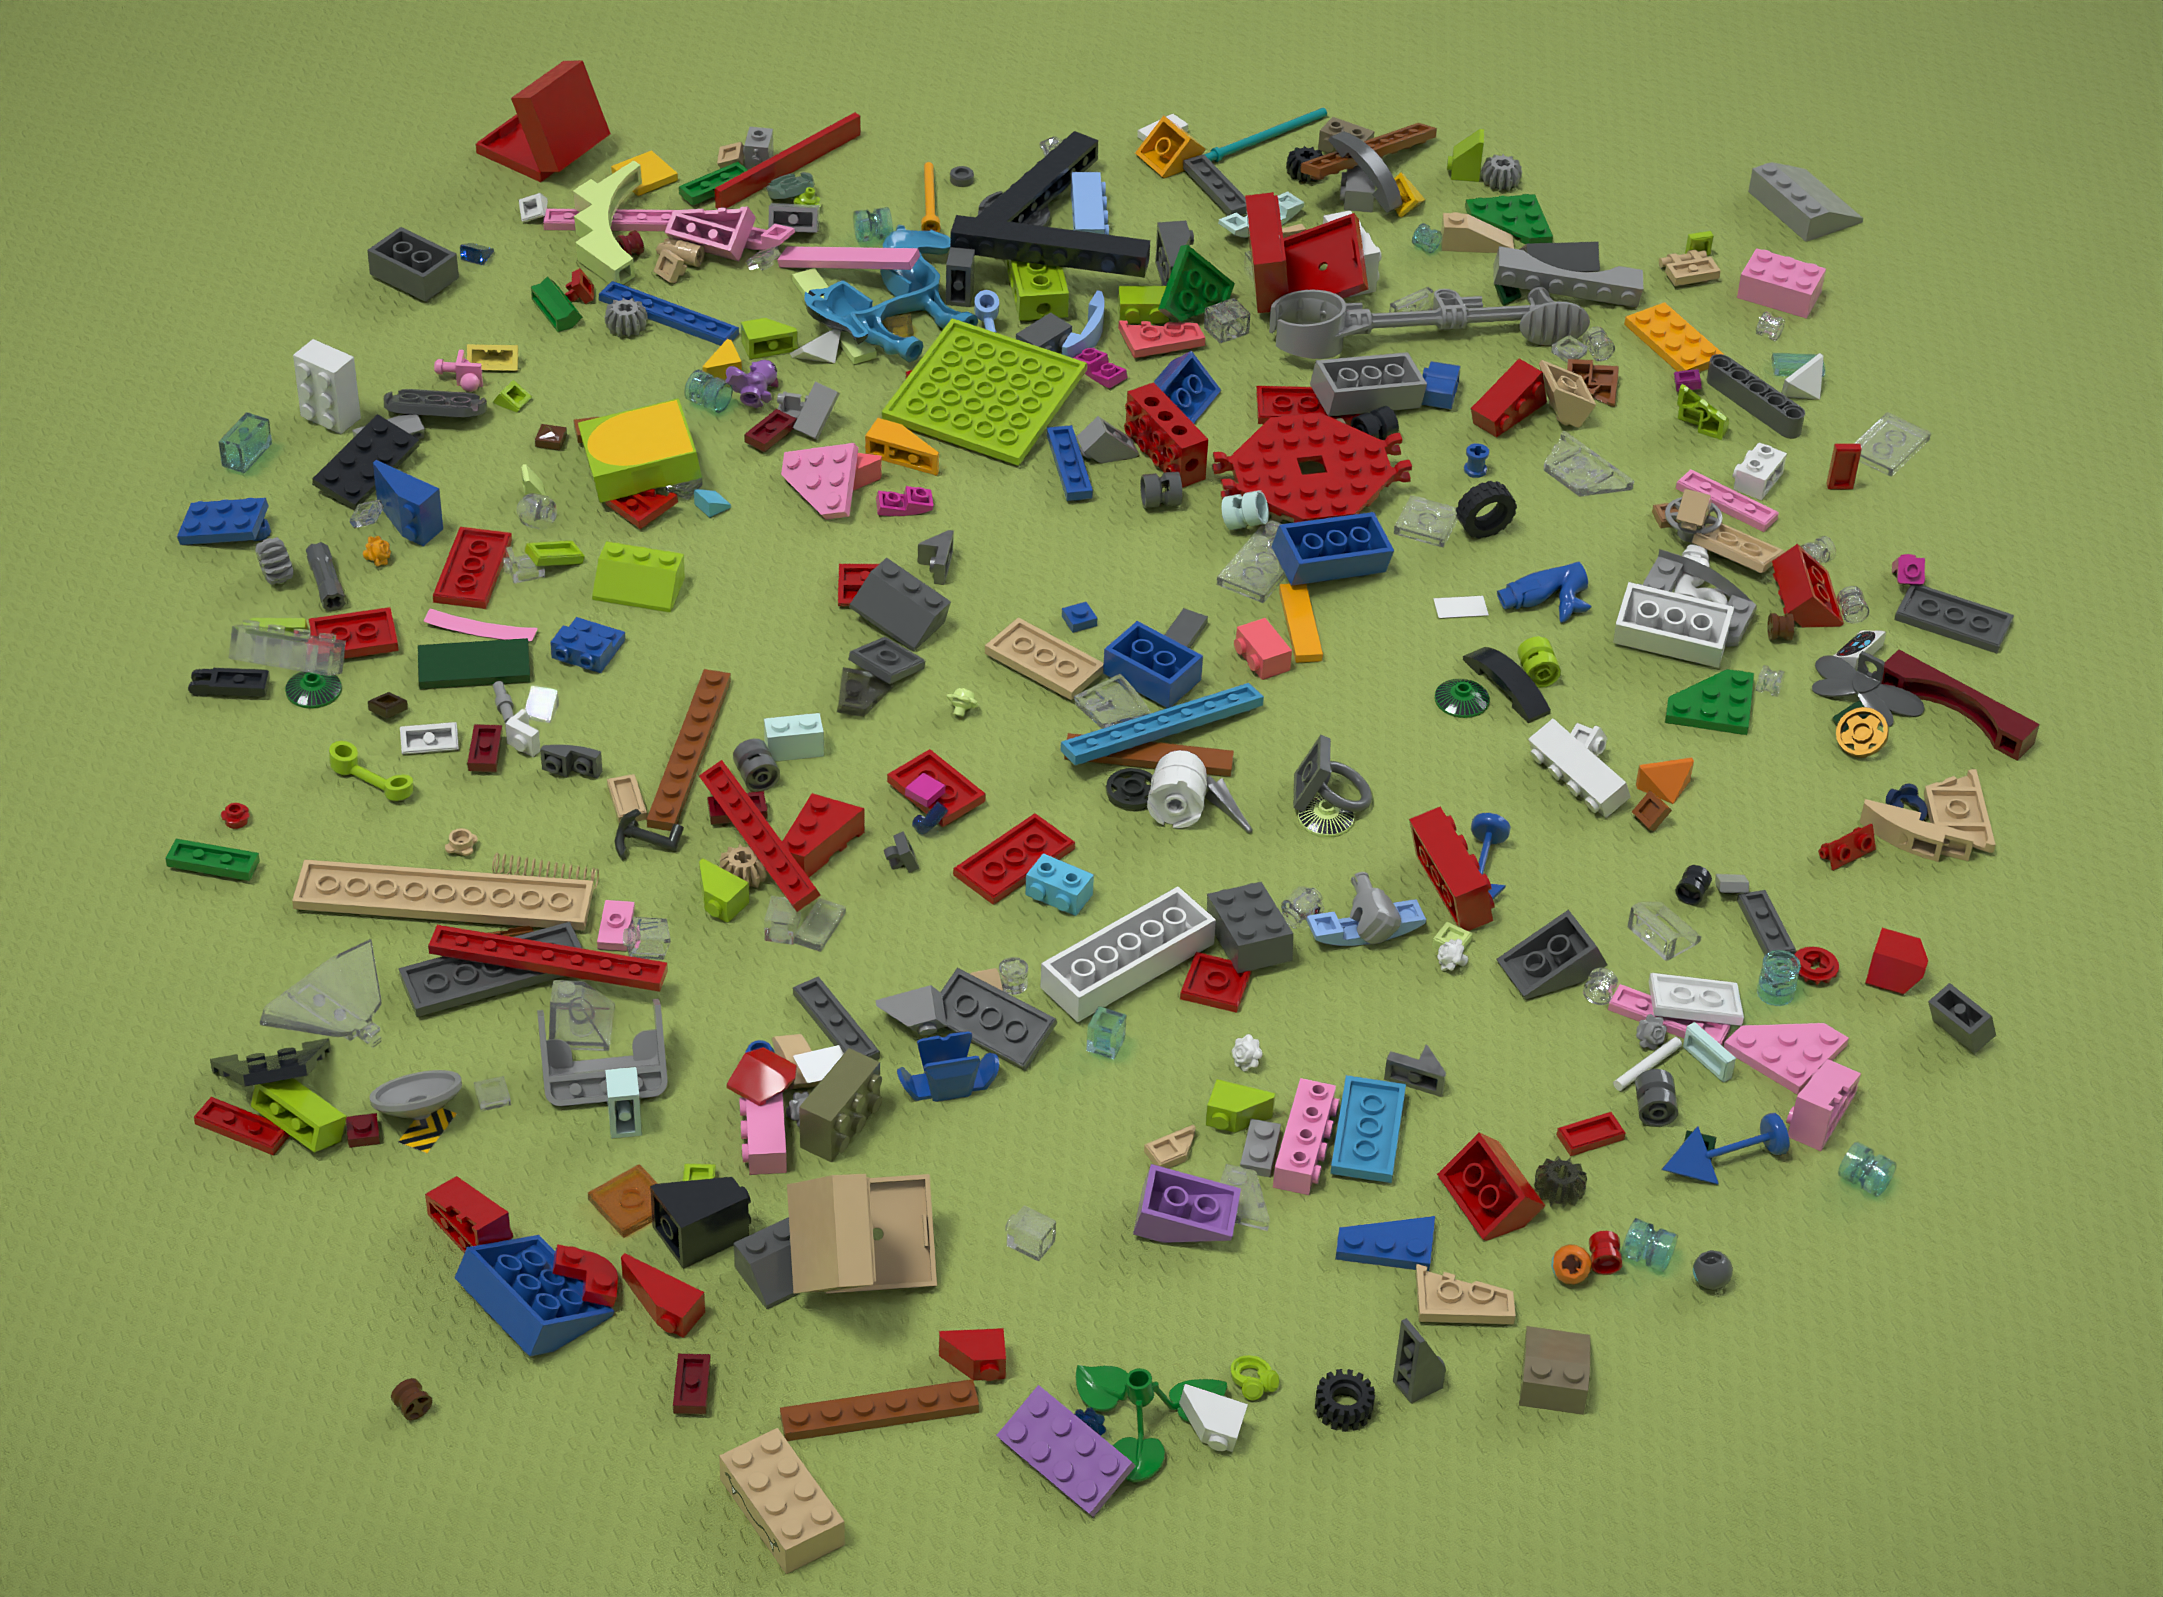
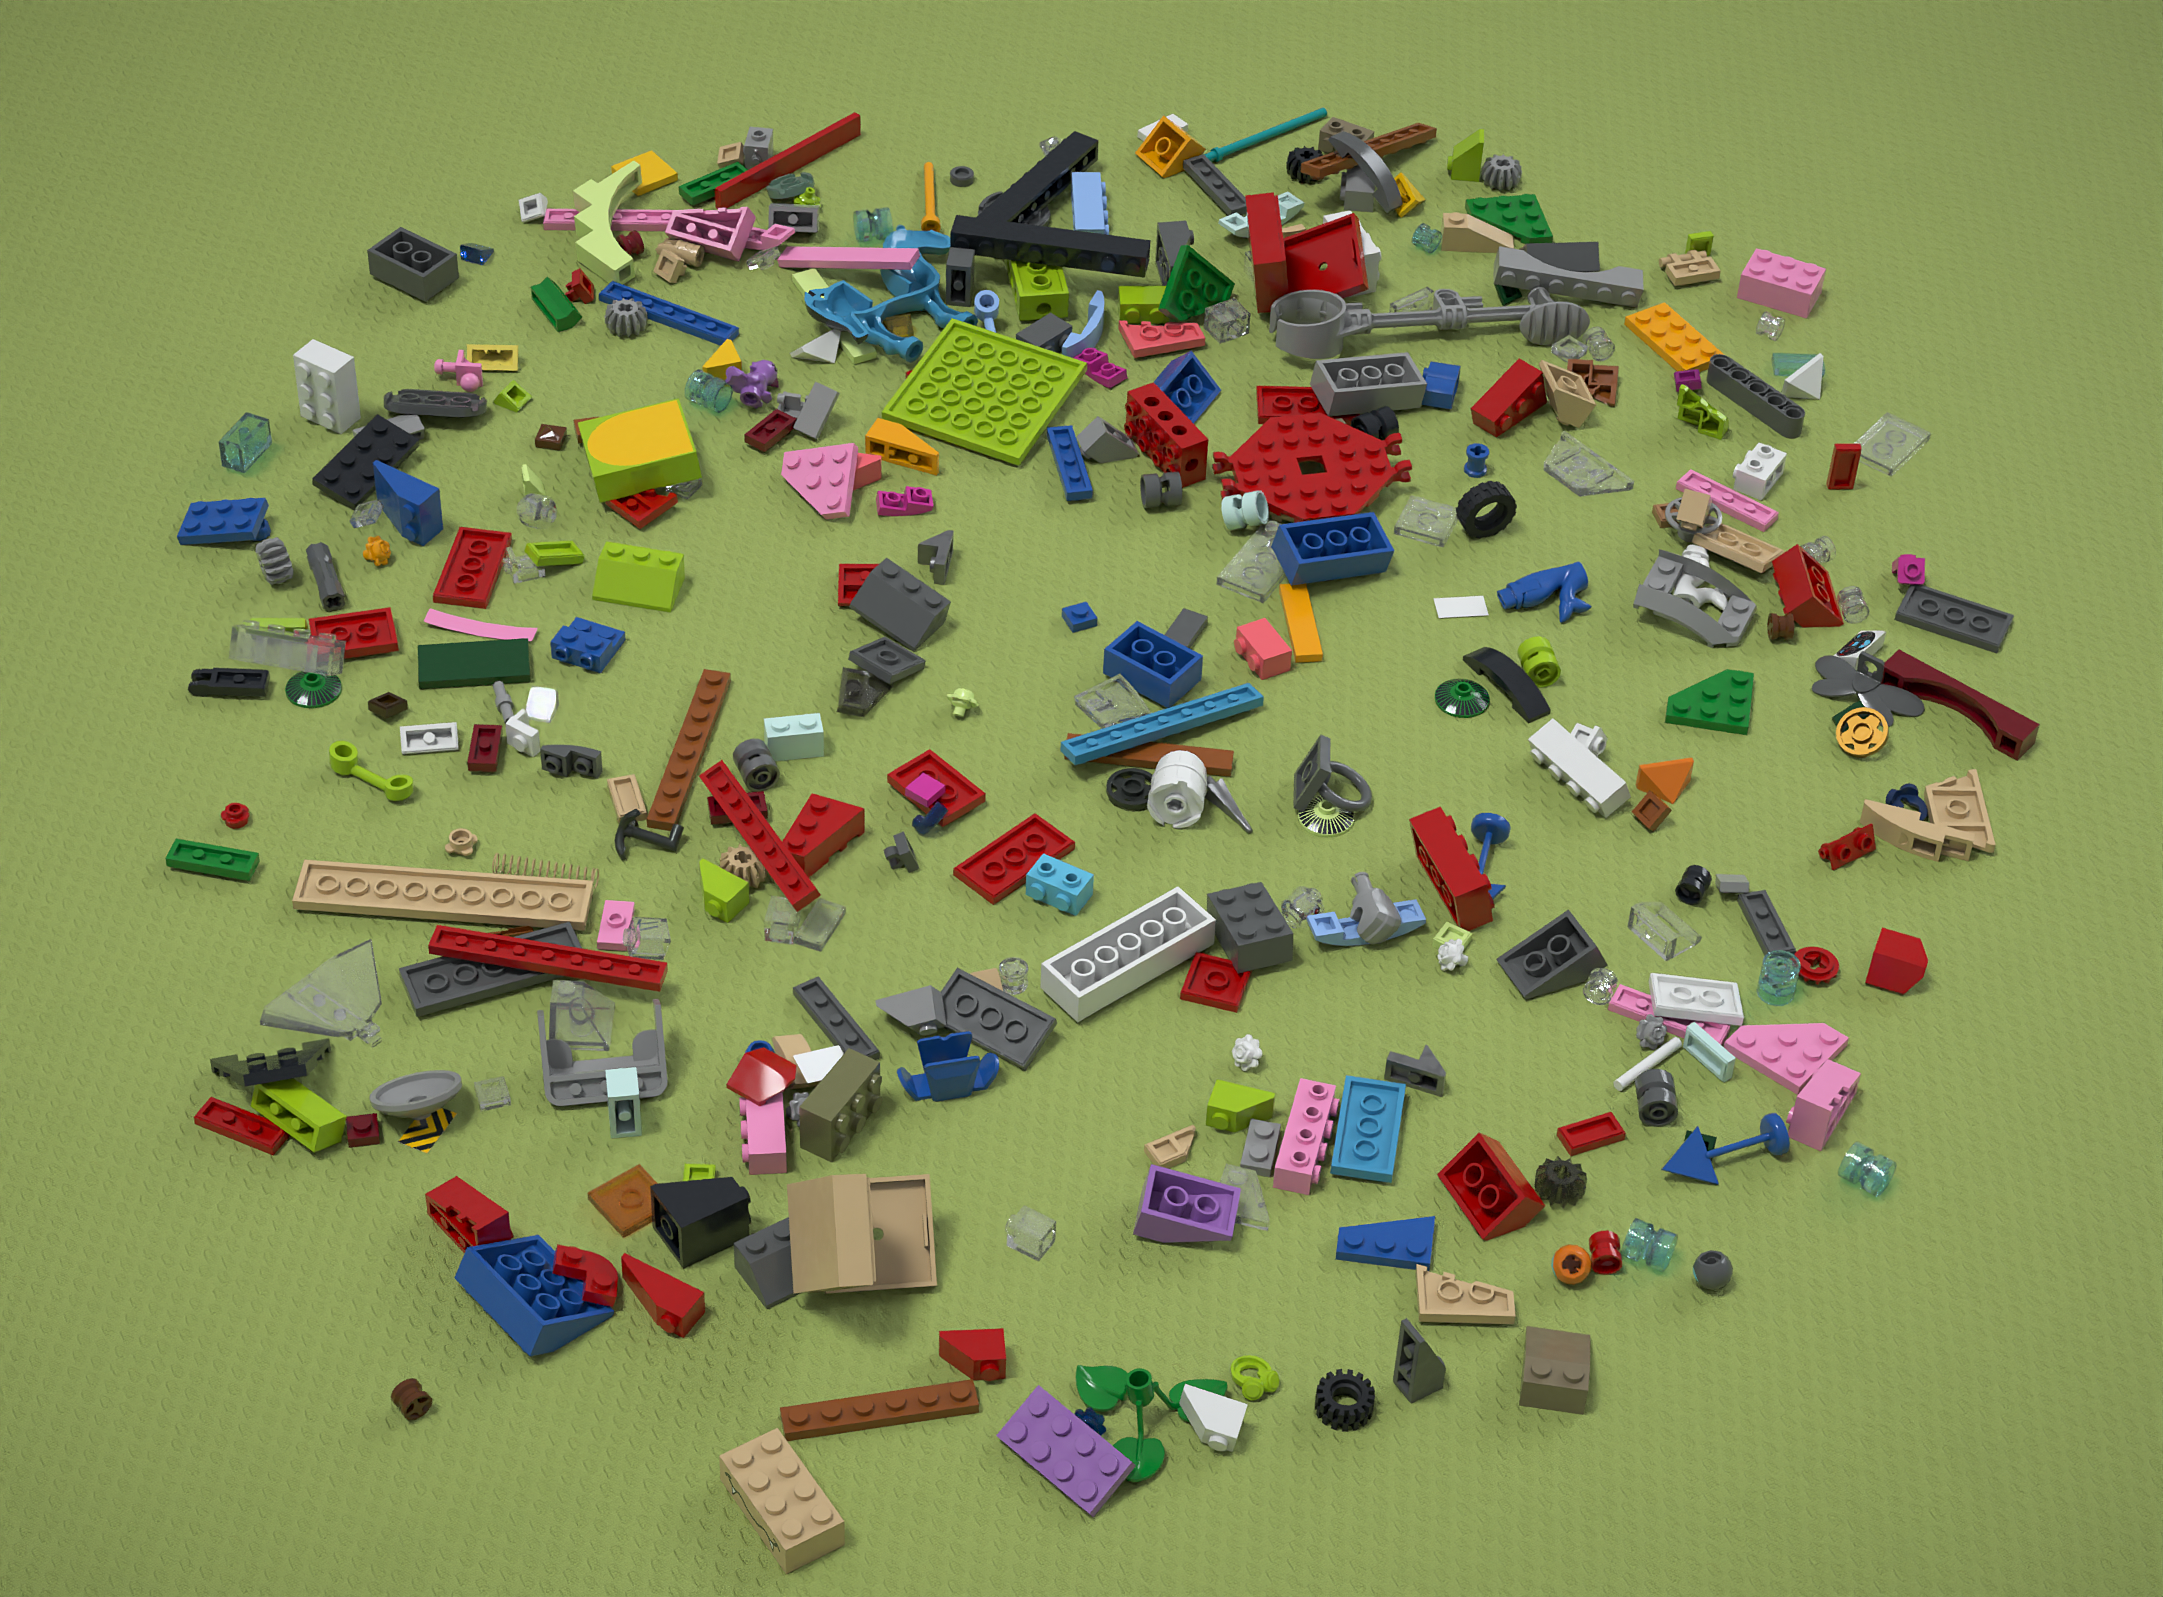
(553, 124): red container -> none
(691, 1383): dark red plate -> none
(710, 502): medium azure slope -> none
(767, 338): lime slope -> none
(1044, 658): tan plate -> none
(1106, 1032): clear light blue brick -> none
(1673, 624): white slope -> none
(1770, 681): clear wheel -> none
(1801, 200): light grey slope -> none
(1962, 1018): dark grey brick -> none

